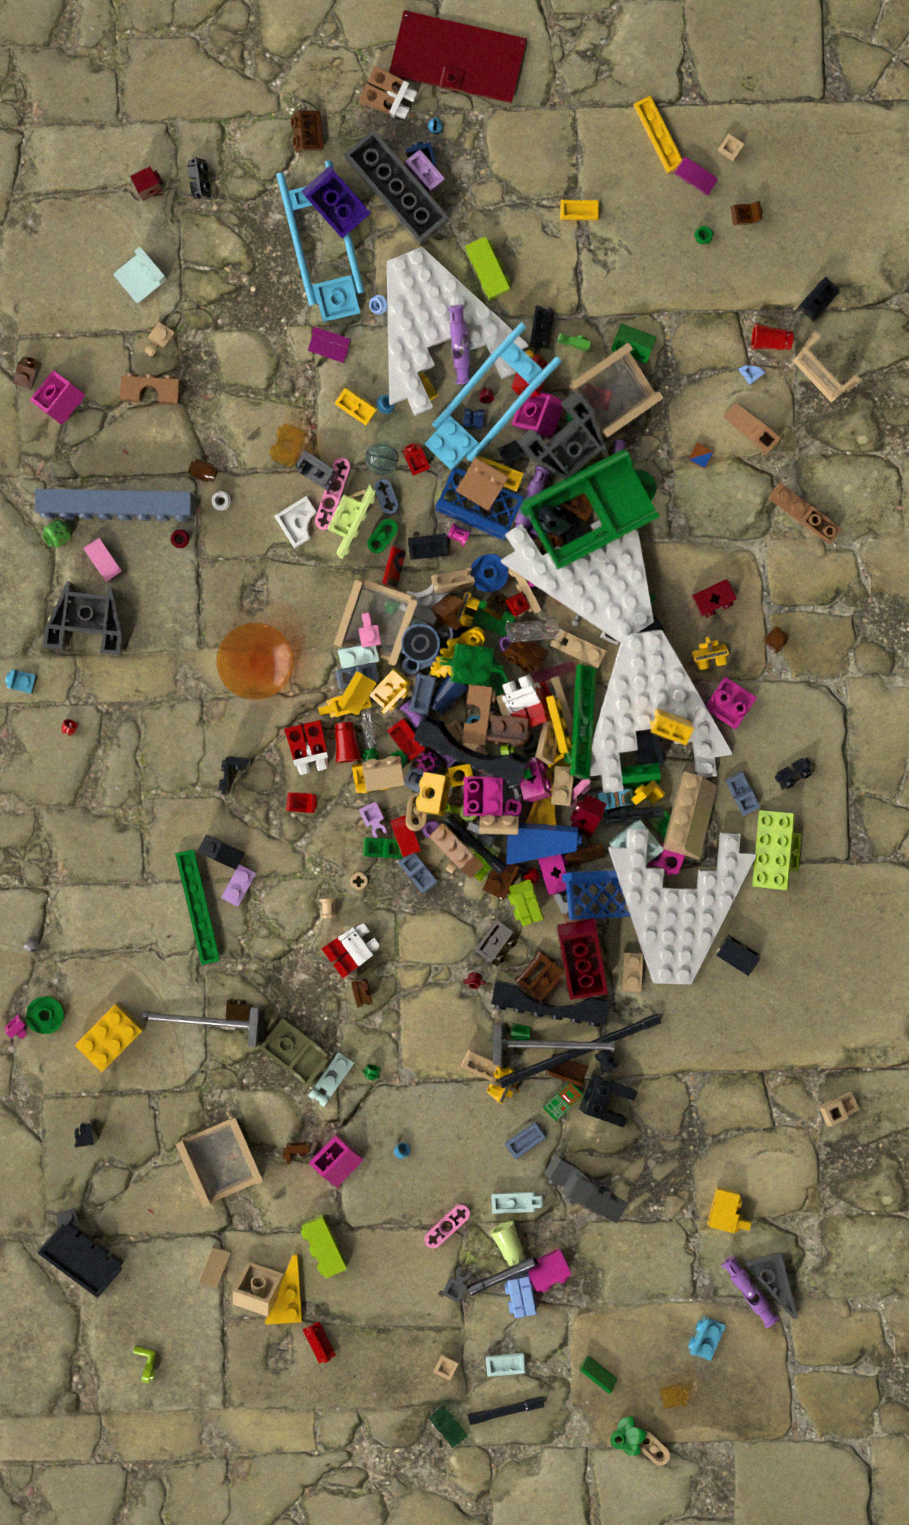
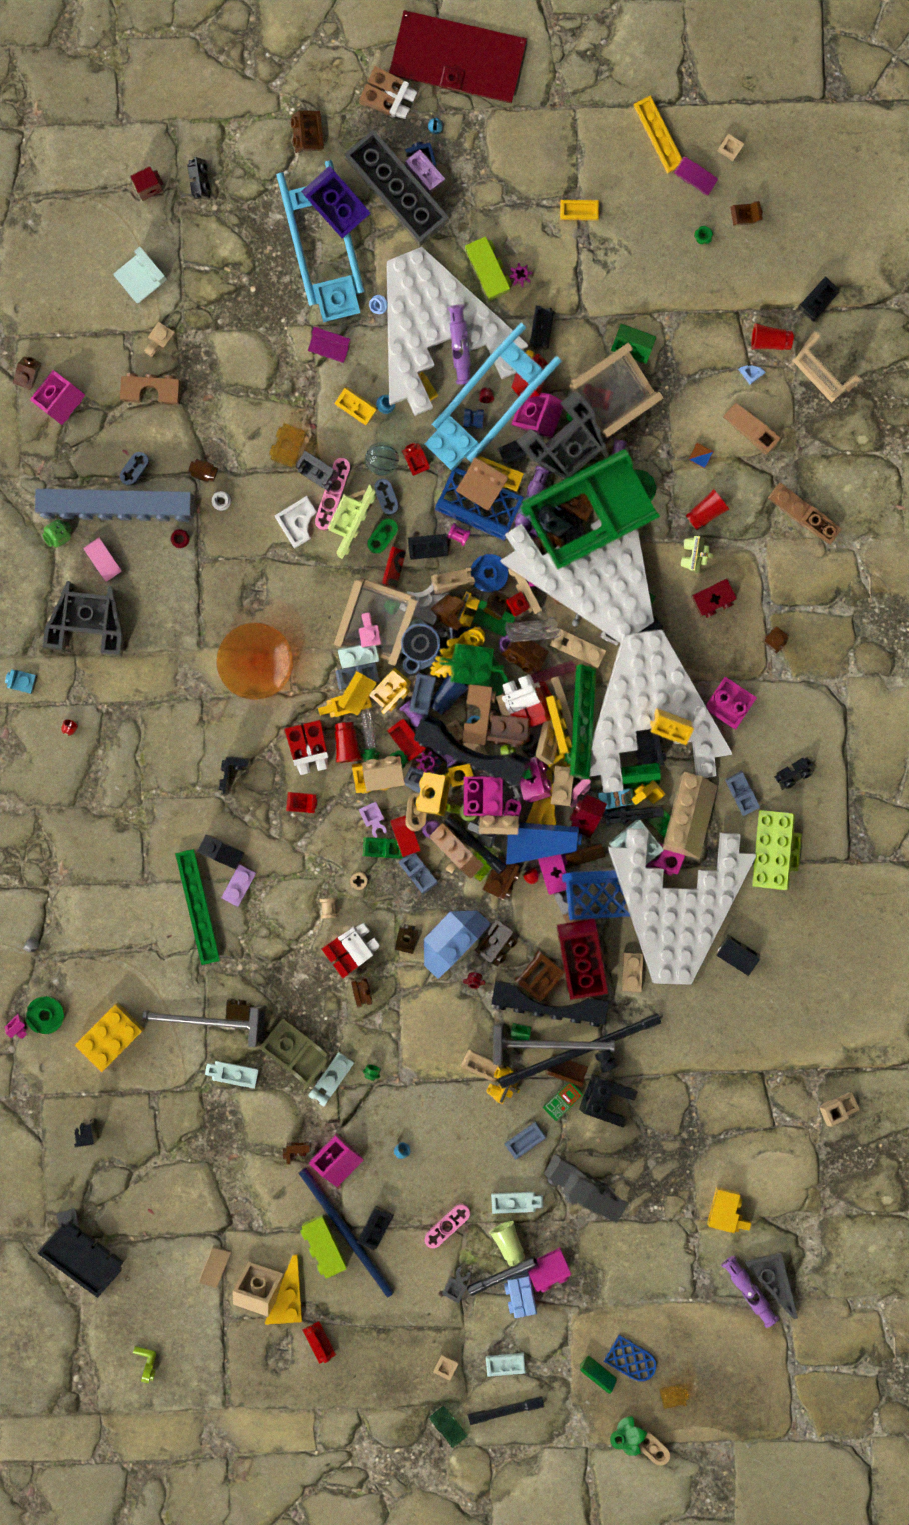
(130, 465): none -> sand blue beam
(219, 1161): clear piece -> none
(232, 1074): none -> light aqua hinge
(346, 1232): none -> dark blue piece
(375, 1228): none -> black hinge
(403, 946): none -> dark brown brick
(452, 939): none -> medium blue wedge
(519, 269): none -> magenta gear
(526, 903): lime brick -> none
(579, 342): bright green plate -> none
(613, 1348): none -> blue window
(698, 554): none -> yellowish green hips
(707, 510): none -> red plant
(707, 1338): medium azure bracket -> none
(710, 650): yellow hips -> none

